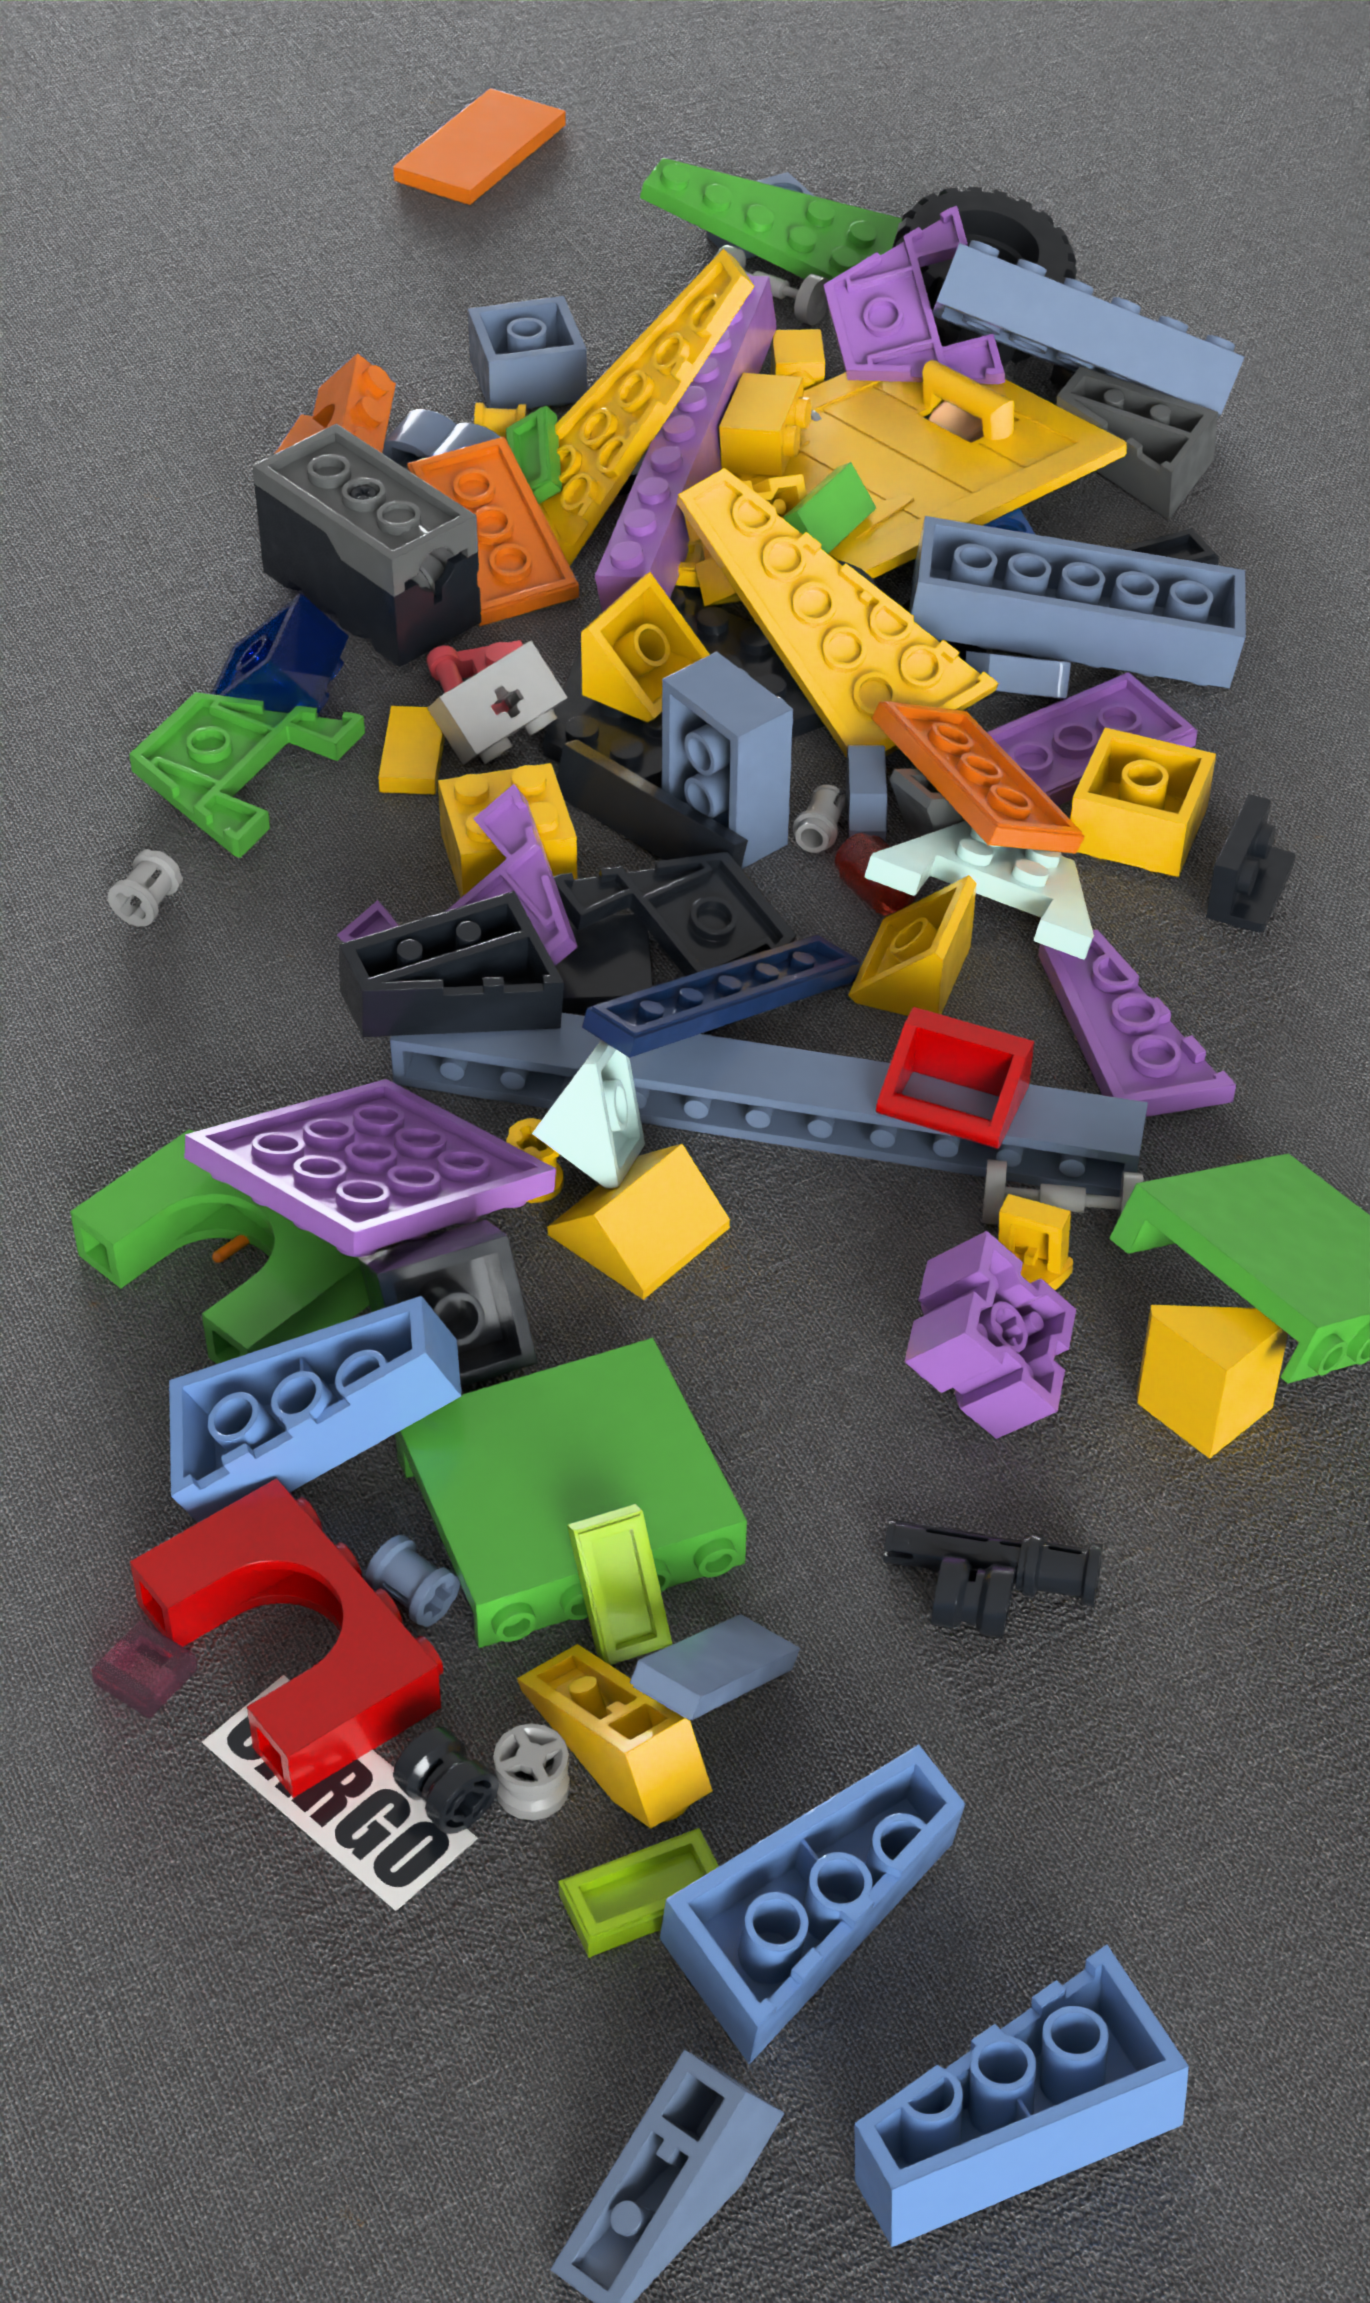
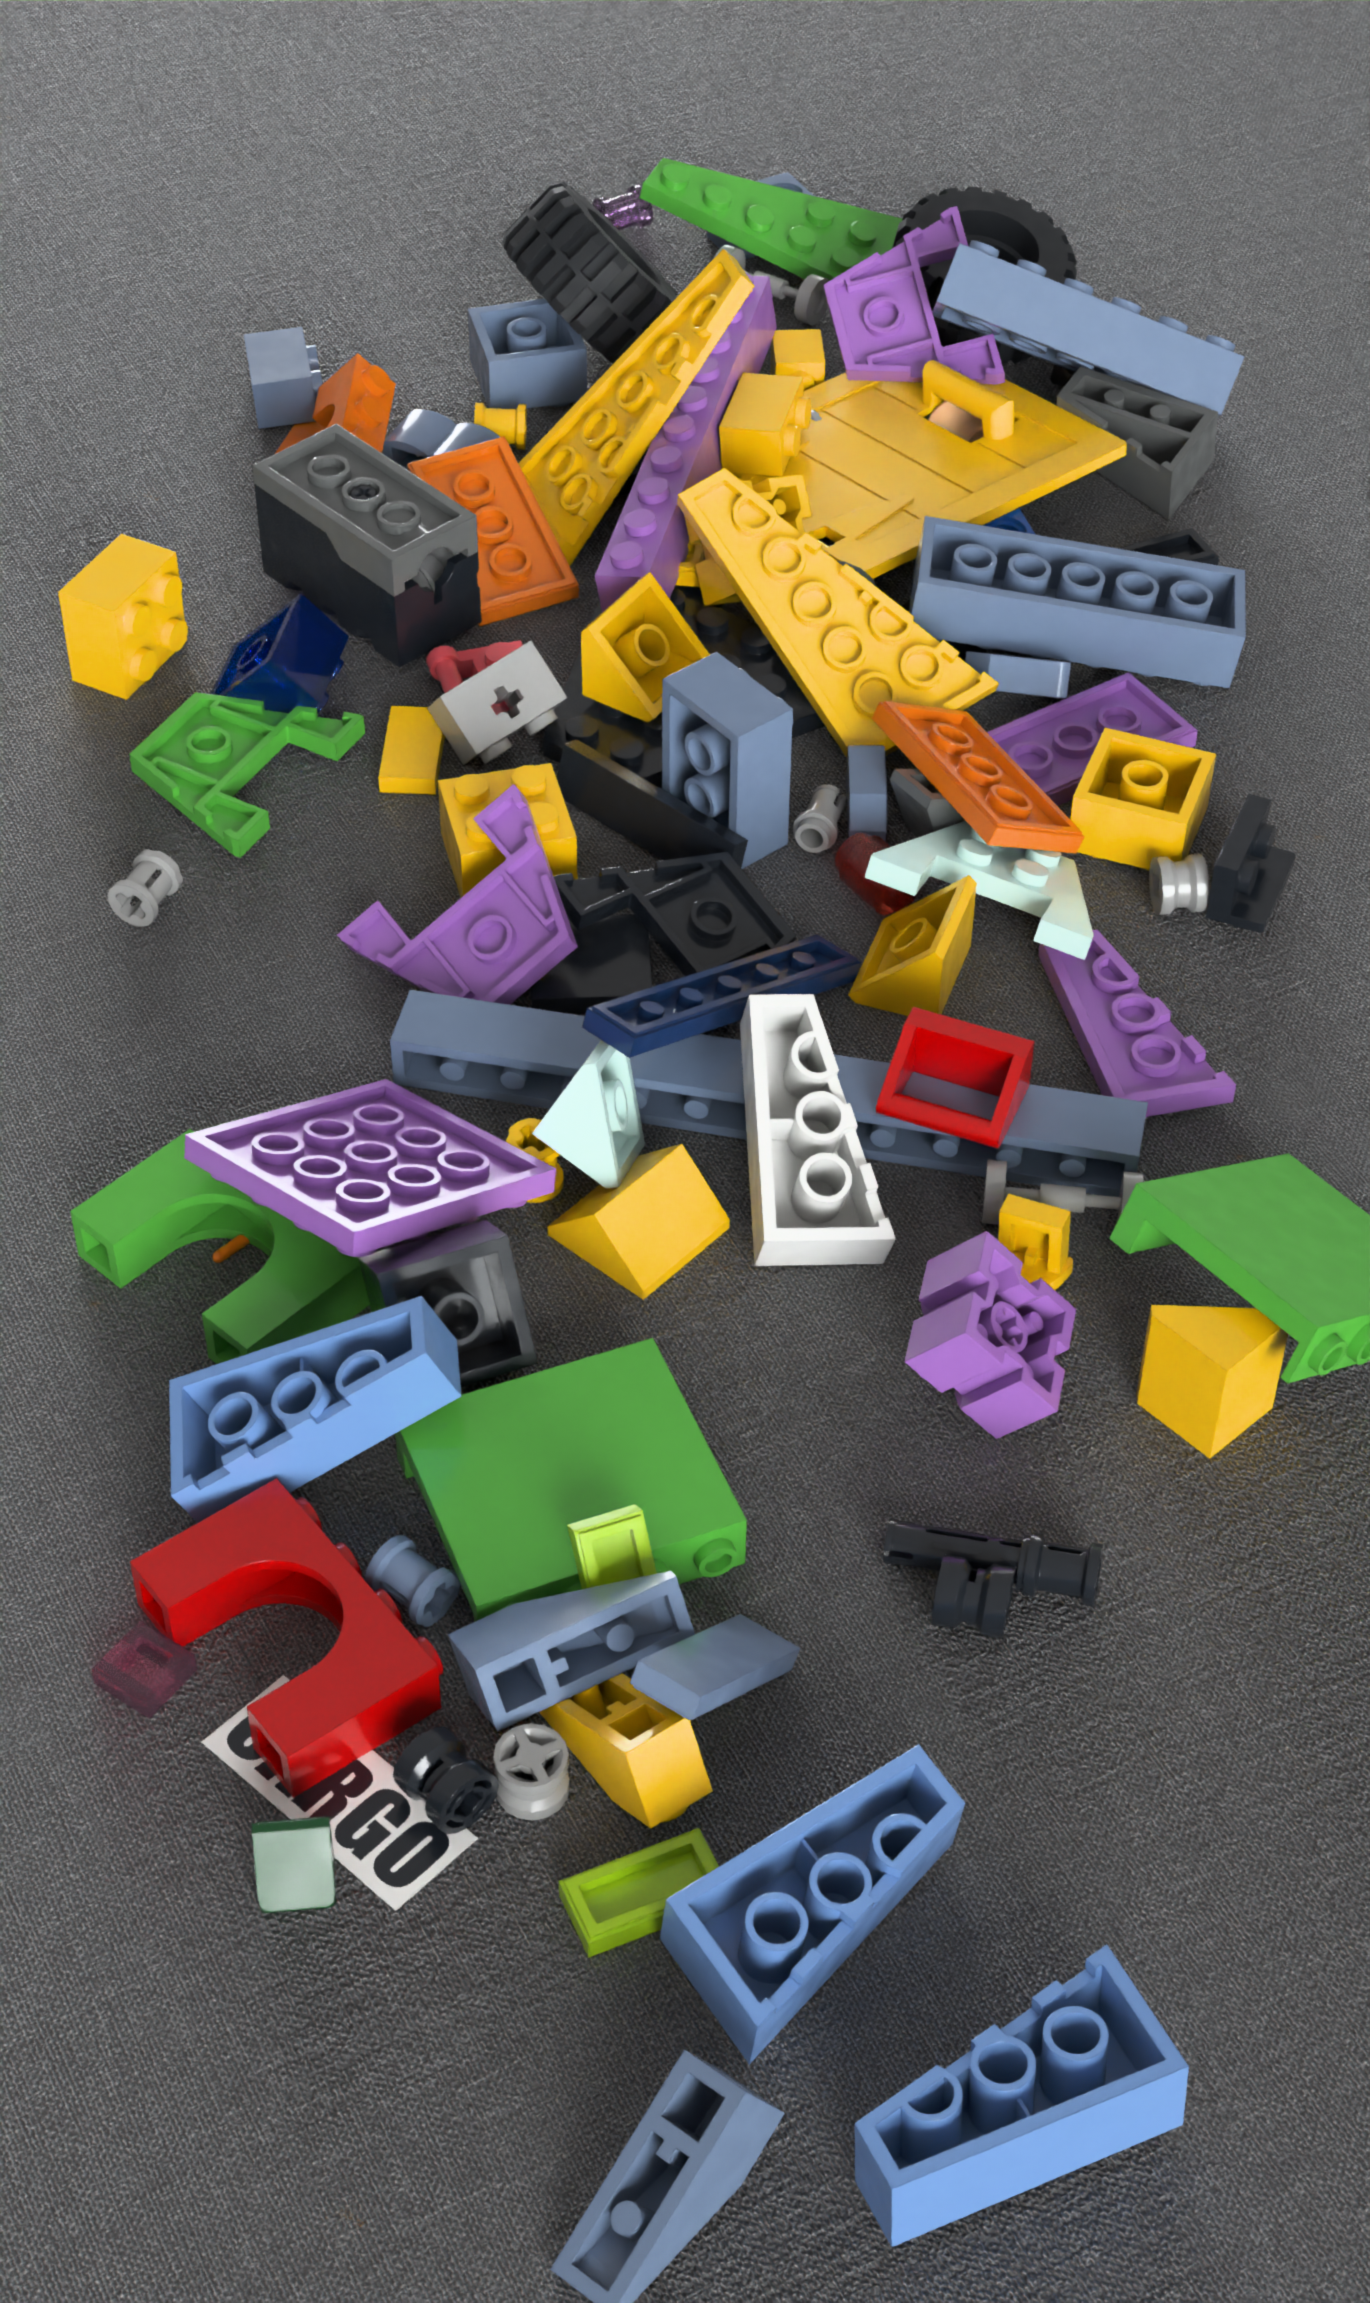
(123, 616): none -> yellow brick
(282, 376): none -> sand blue brick
(294, 1864): none -> slope
(453, 974): black wedge -> none
(479, 146): orange tile -> none
(535, 449): bright green tile -> none
(566, 1644): none -> sand blue slope
(587, 270): none -> black tyre
(623, 209): none -> clear purple bush
(805, 1161): none -> white wedge
(833, 508): bright green tile -> none
(1179, 884): none -> light grey wheel

